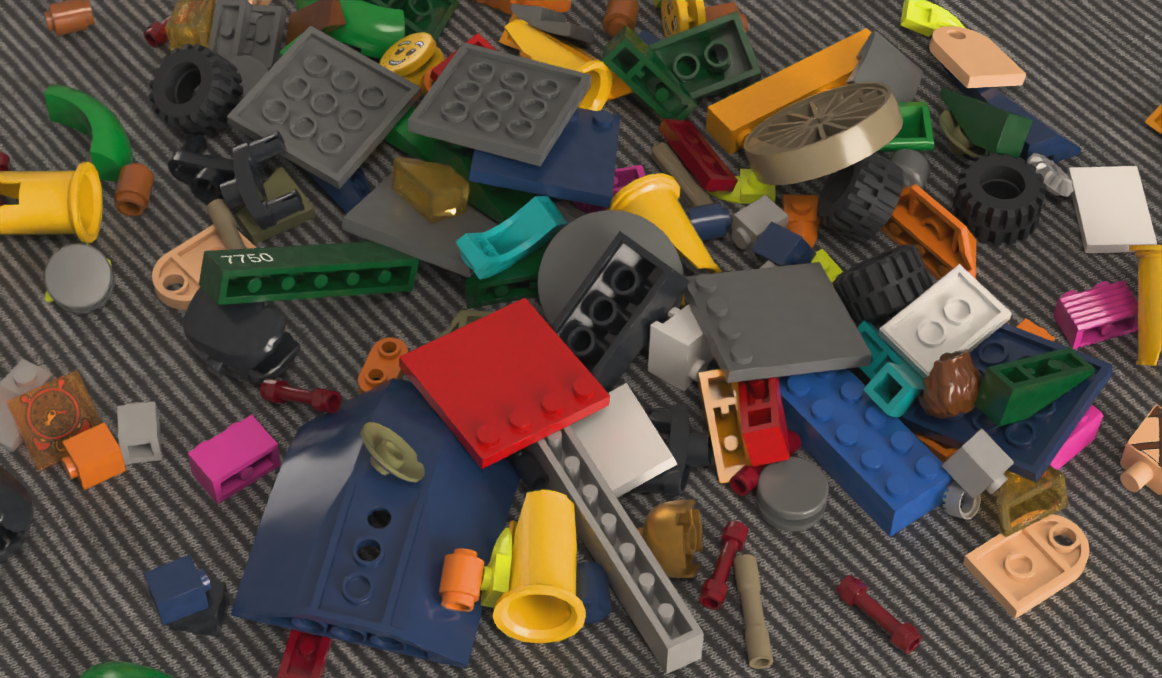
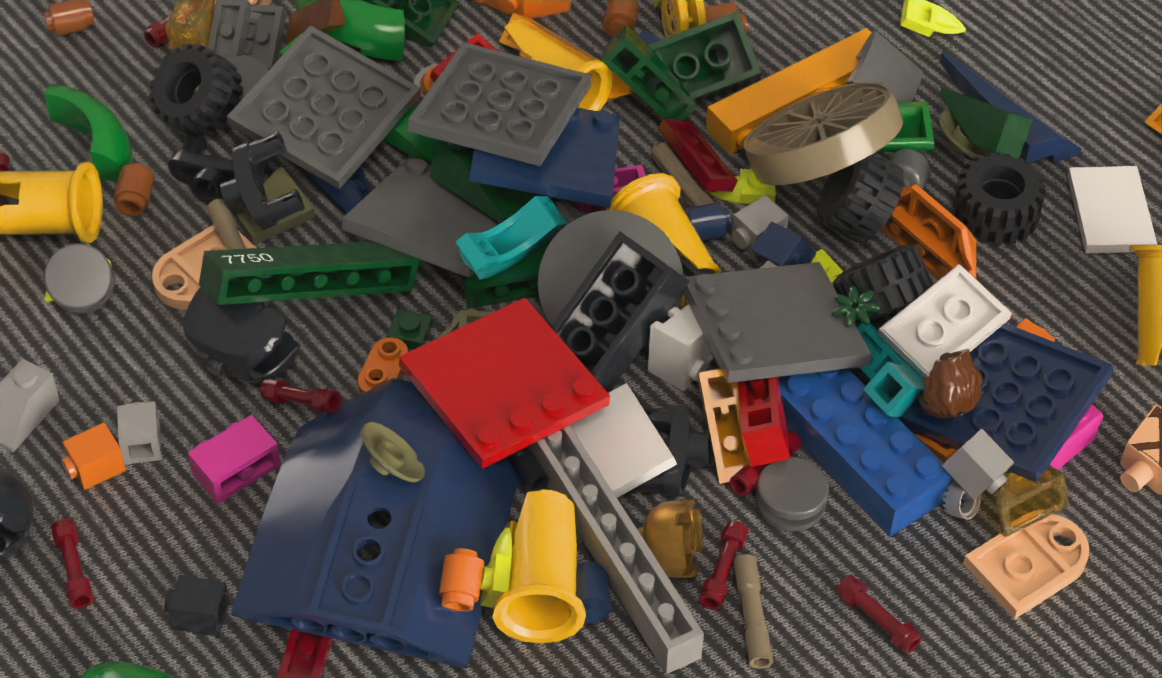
(53, 415): clear orange tile -> none
(78, 587): none -> dark red bar
(177, 589): dark blue brick -> none
(411, 328): none -> dark green plate
(413, 56): yellow head -> none
(430, 188): clear yellow slope -> none
(552, 22): dark grey slope -> none
(802, 216): orange plate -> none
(855, 306): none -> dark green plant
(974, 58): light nougat tile -> none
(1027, 385): dark green slope -> none
(1054, 177): light grey gear -> none
(1097, 313): dark pink brick -> none

